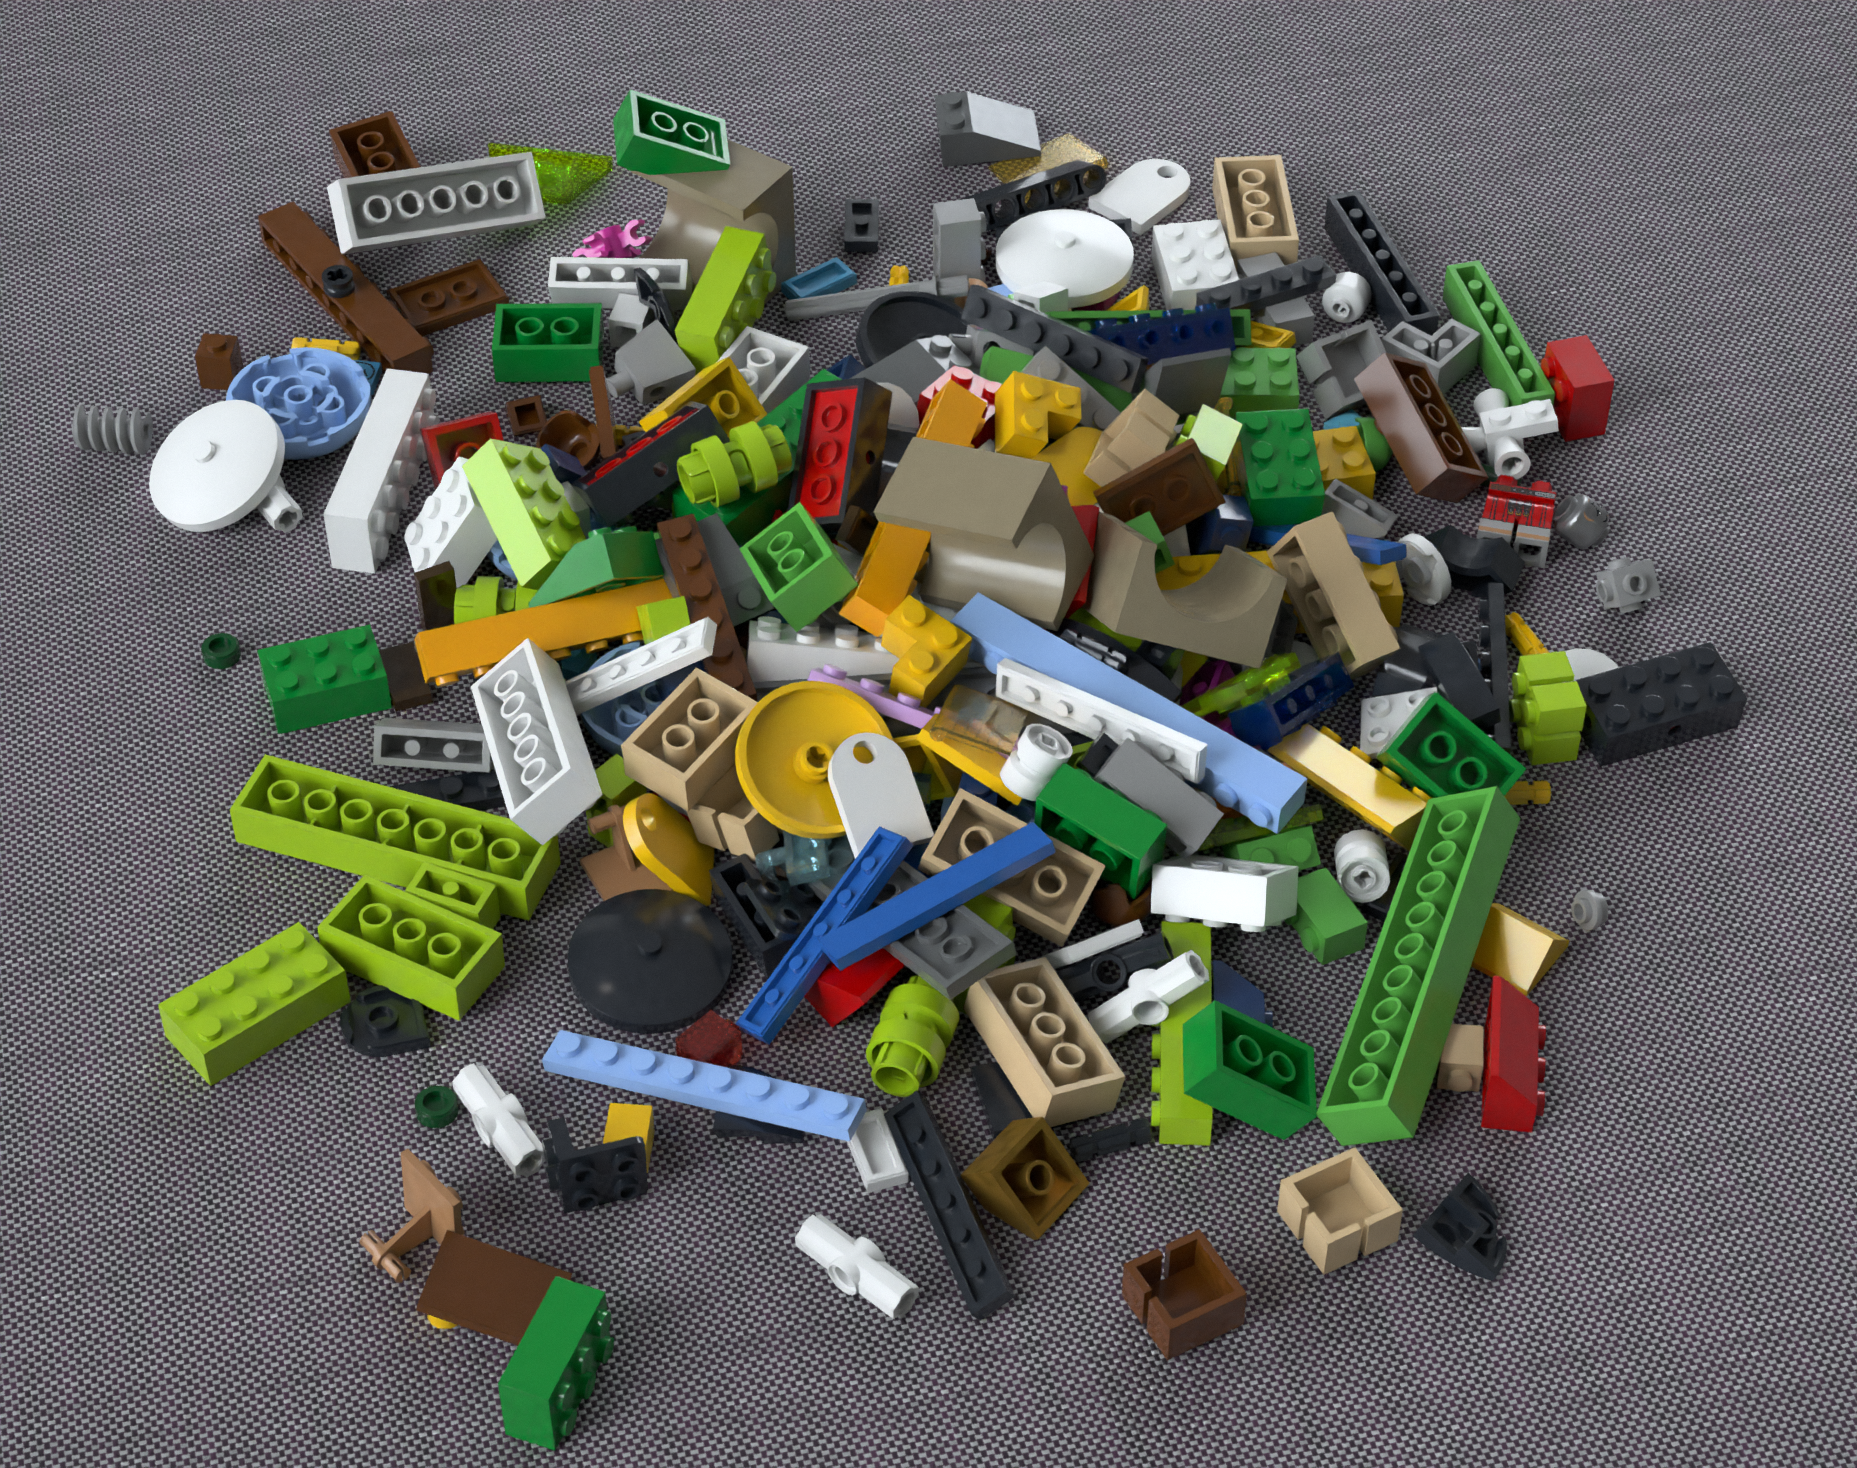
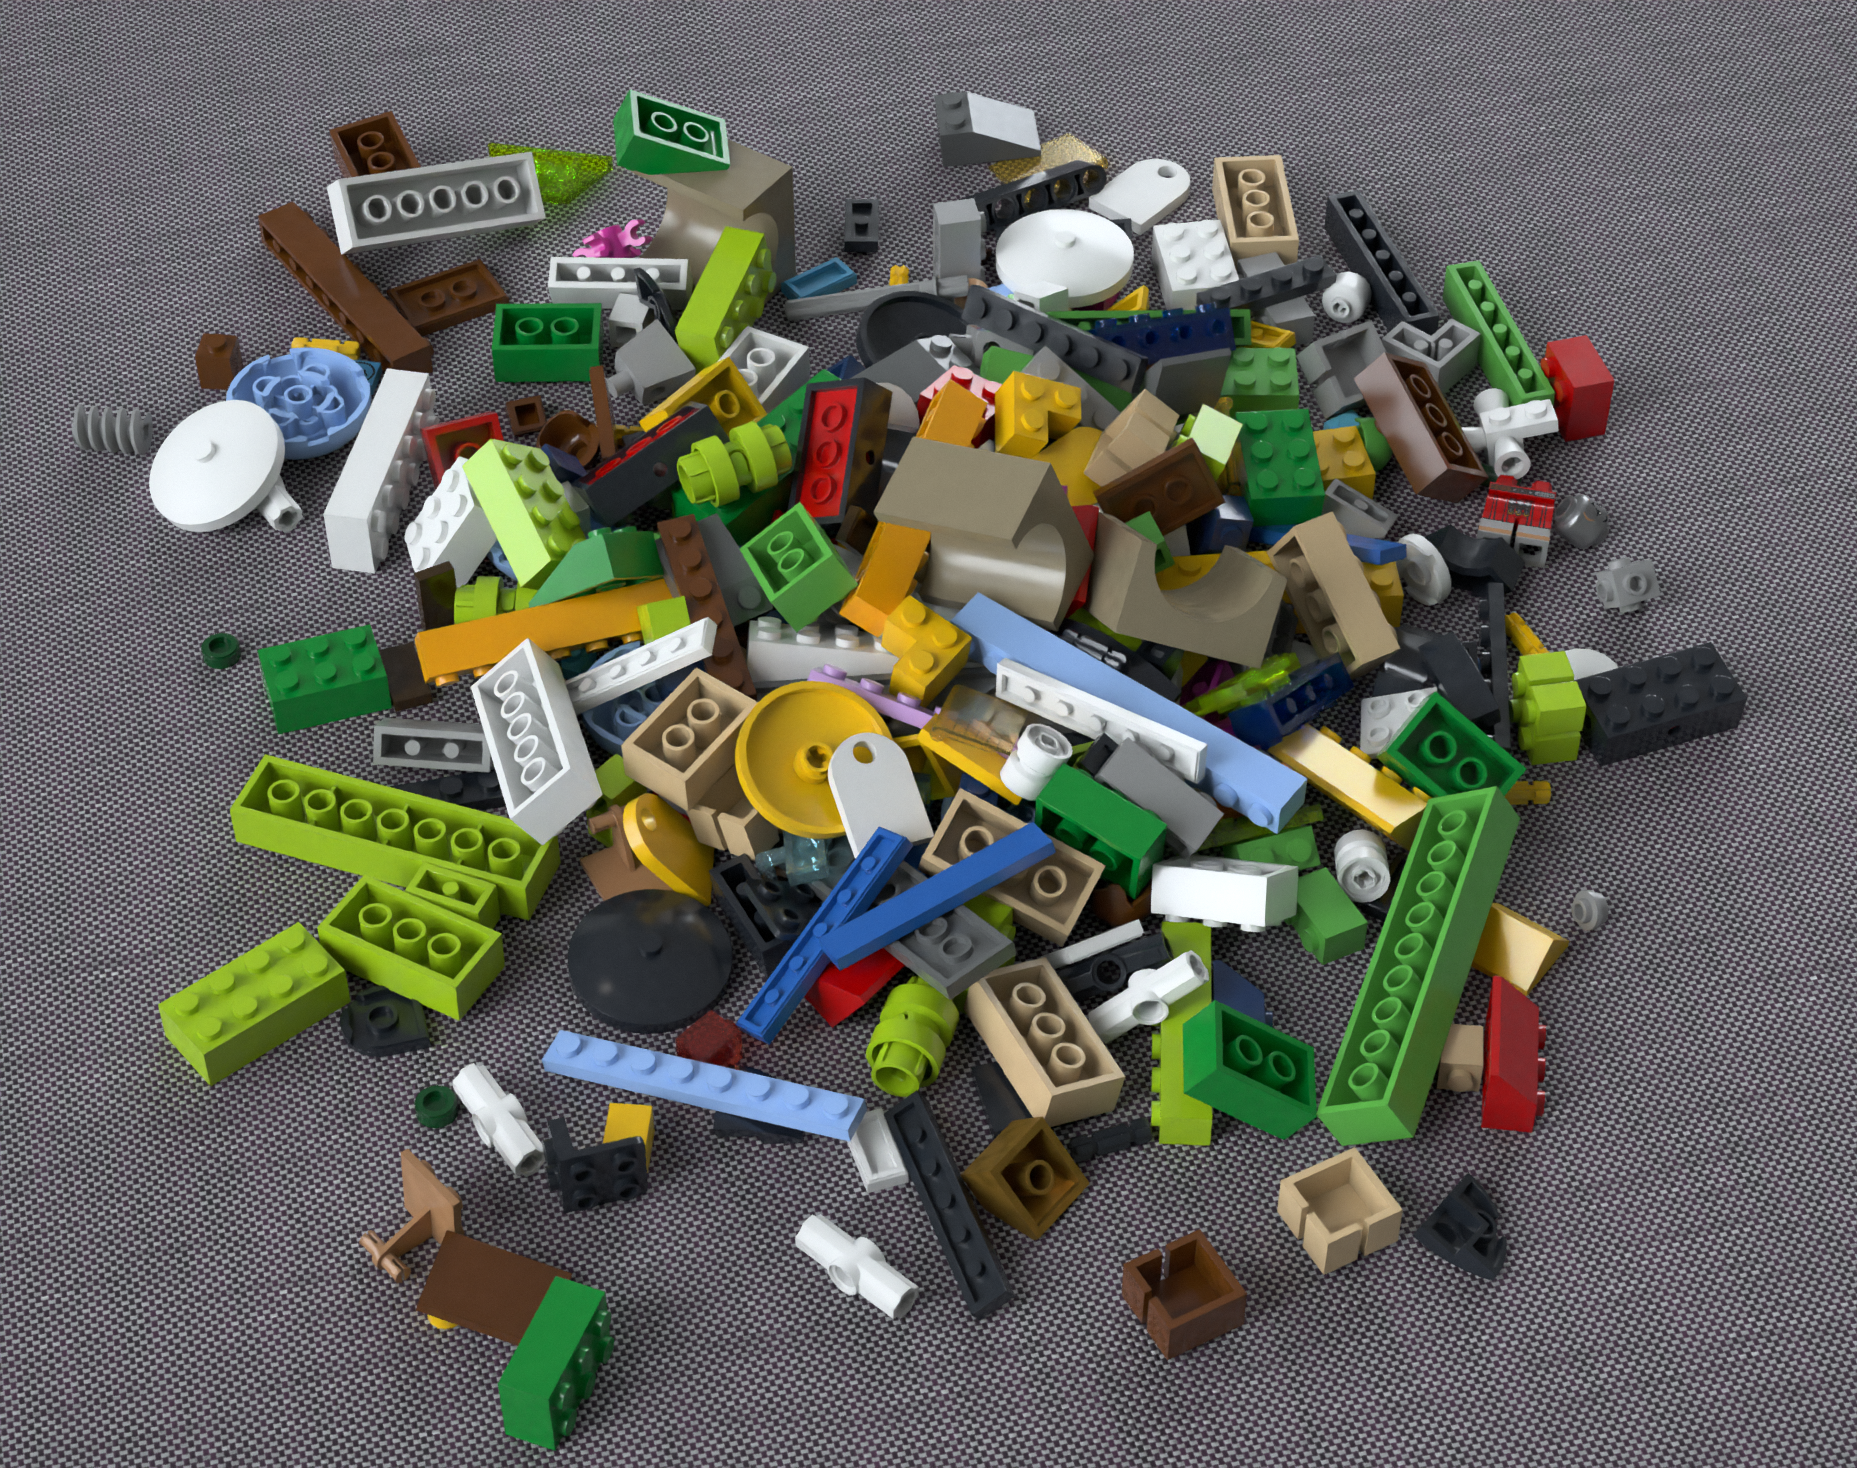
(338, 281): black bush -> none

